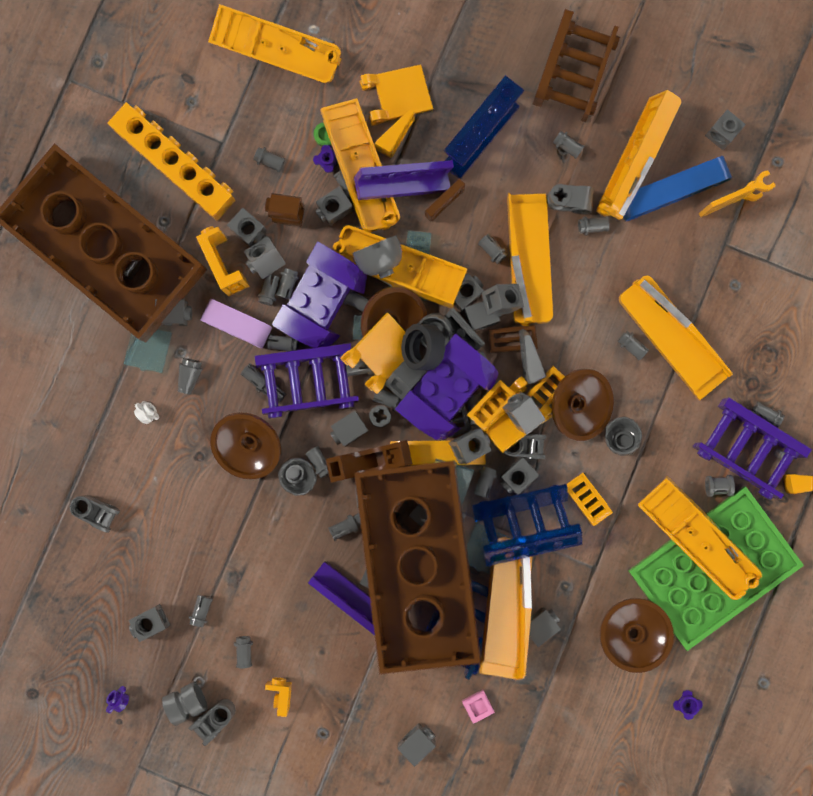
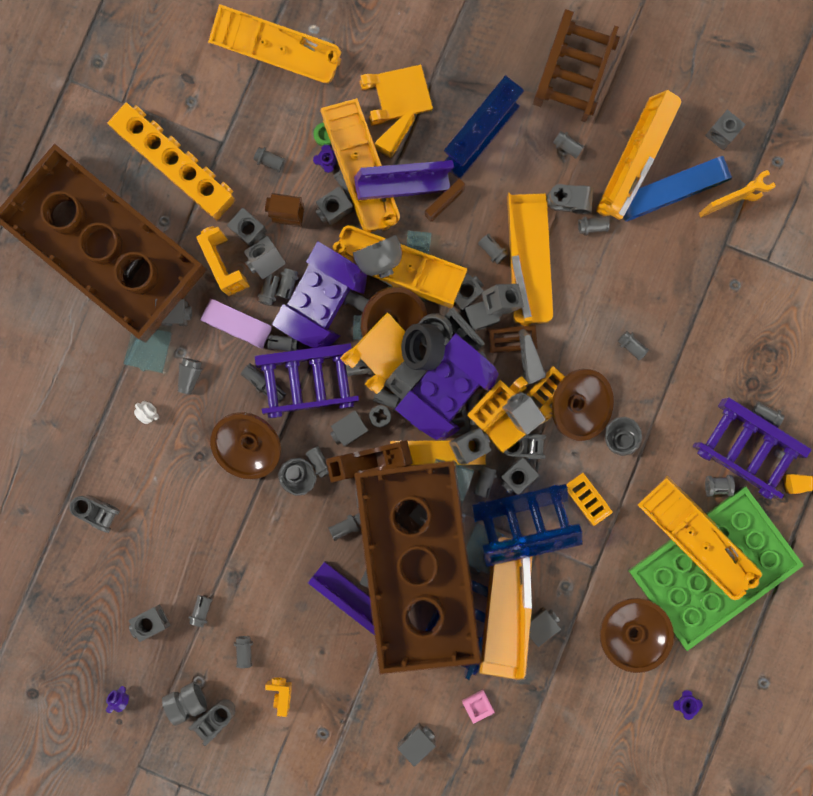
(674, 337): light orange piece -> none

